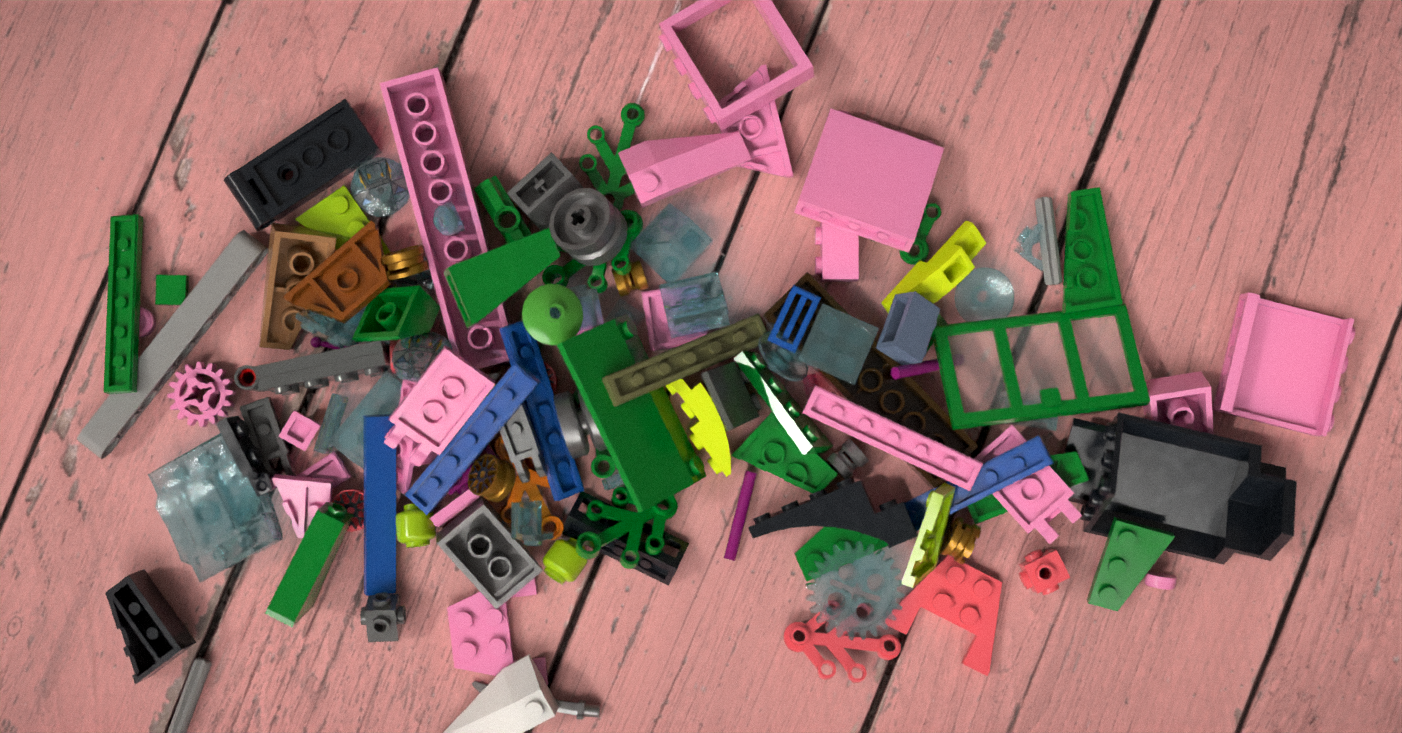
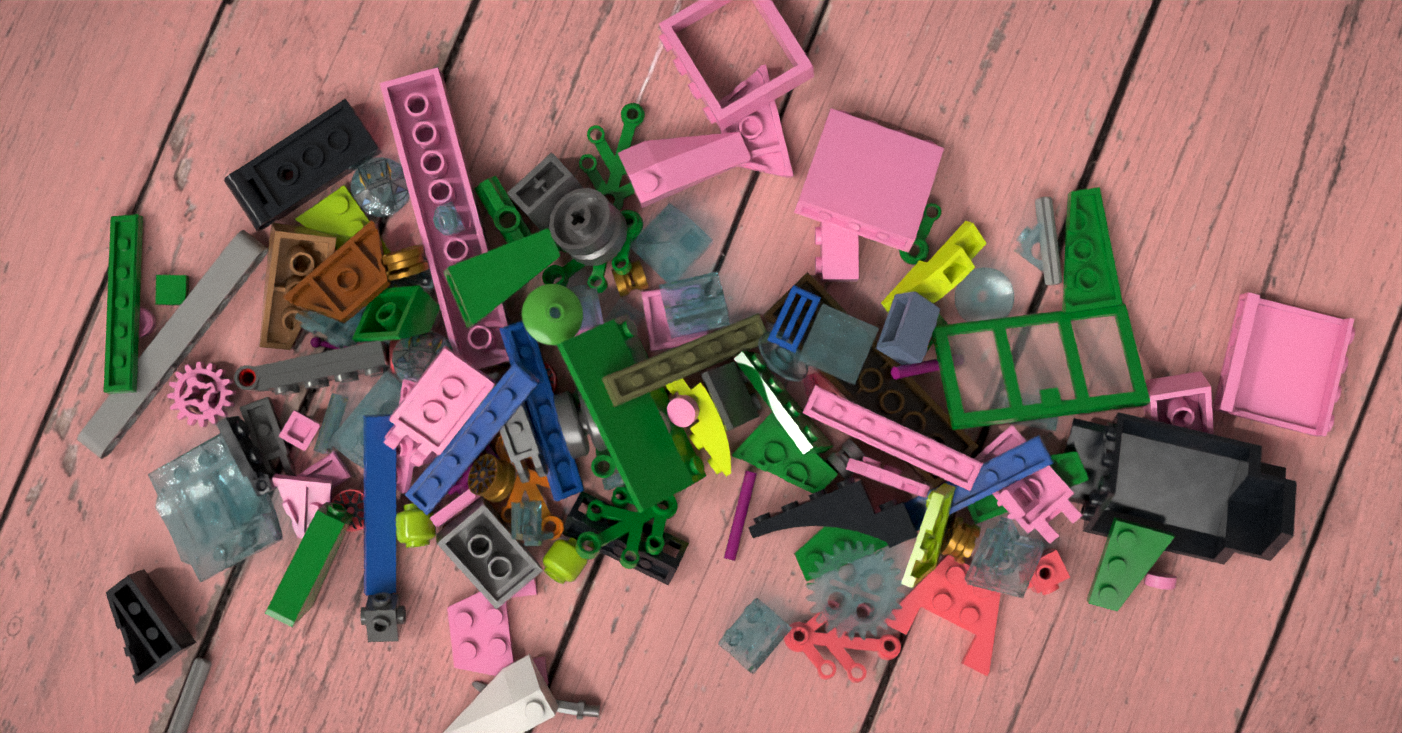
(683, 410): none -> bright pink tile
(754, 635): none -> clear light blue bracket
(888, 476): none -> bright pink wing
(1005, 560): none -> clear light blue bracket
(1018, 500): none -> bright pink tile

